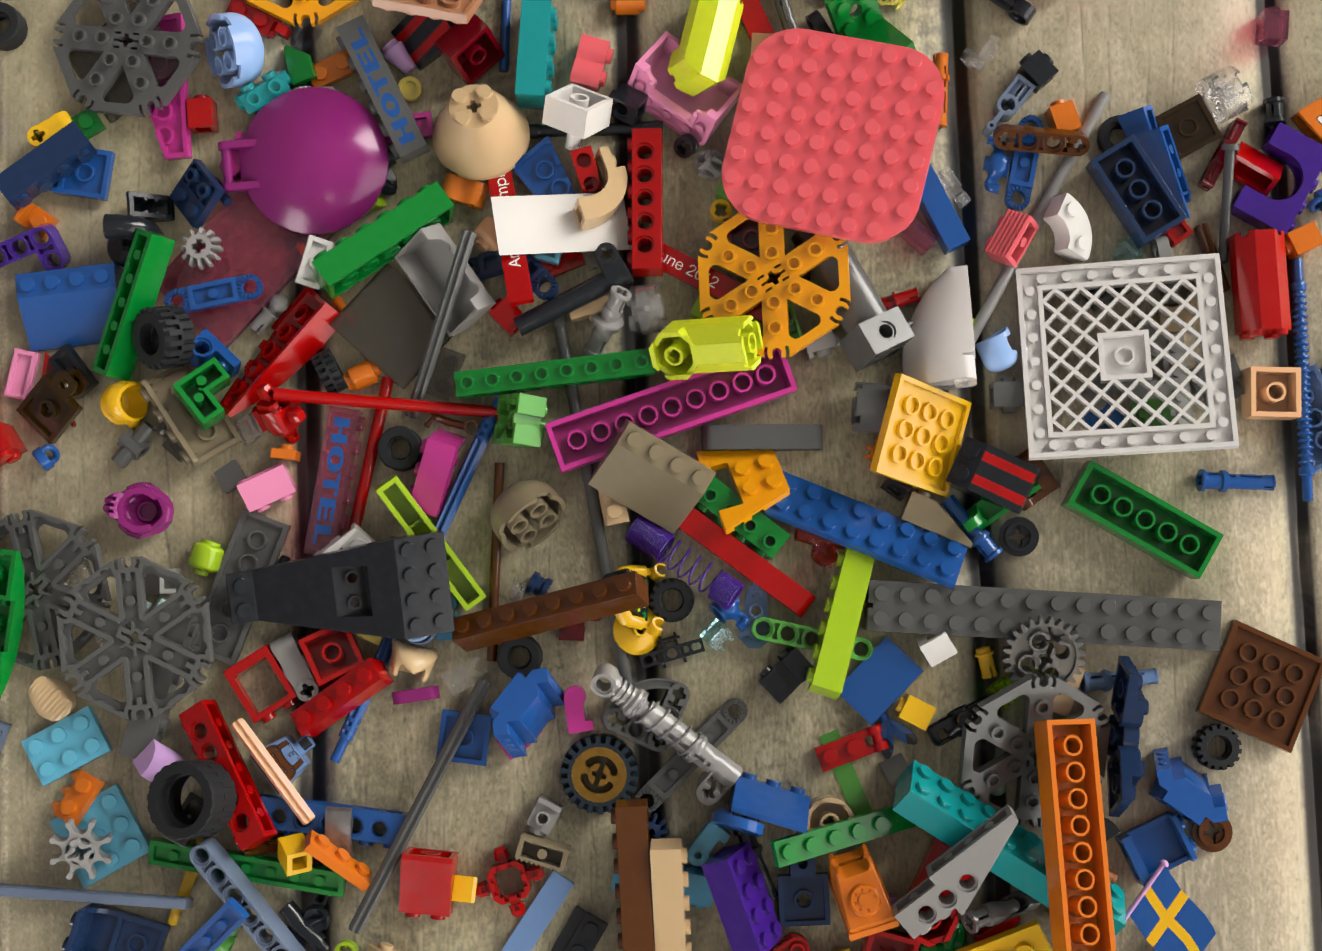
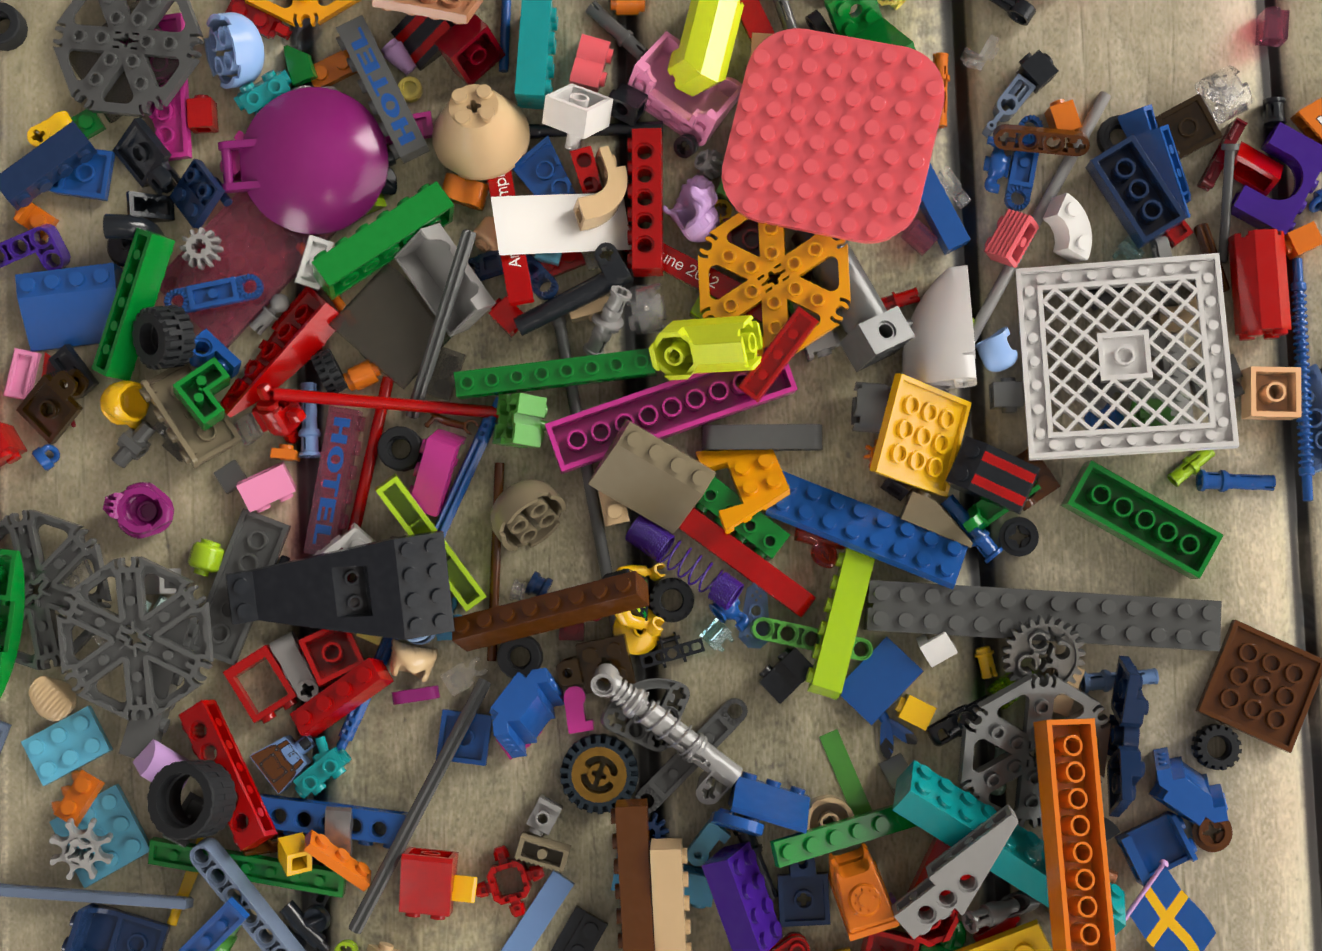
(146, 158): none -> black plate
(272, 771): light nougat axle -> none
(309, 432): none -> medium blue pin
(327, 765): none -> teal brick
(588, 659): none -> dark brown plate
(616, 30): none -> dark grey pin
(695, 209): none -> lavender hair
(778, 354): none -> red tile
(850, 747): red plate -> none
(1190, 466): none -> lime pin

